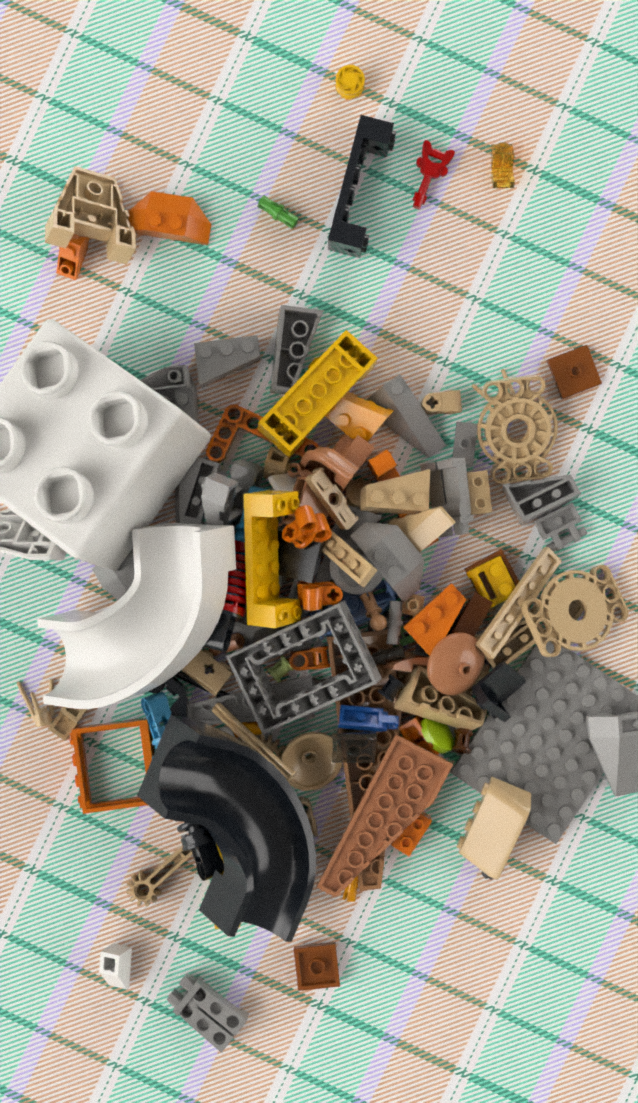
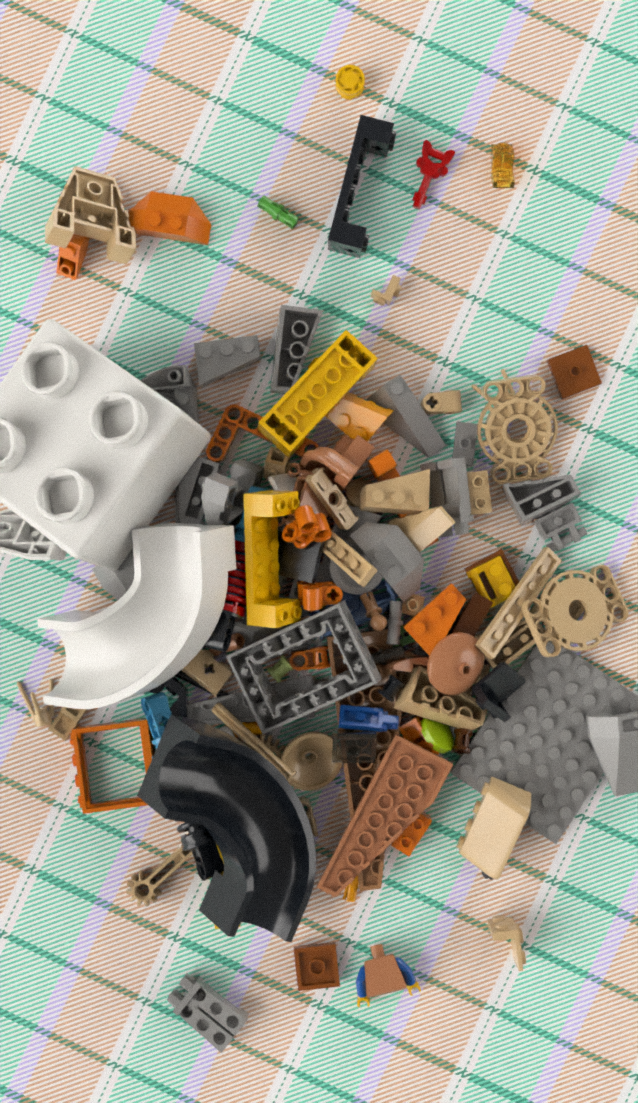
(116, 965): white slope -> none
(383, 976): none -> nougat torso
(392, 290): none -> tan bracket
(505, 928): none -> tan bracket

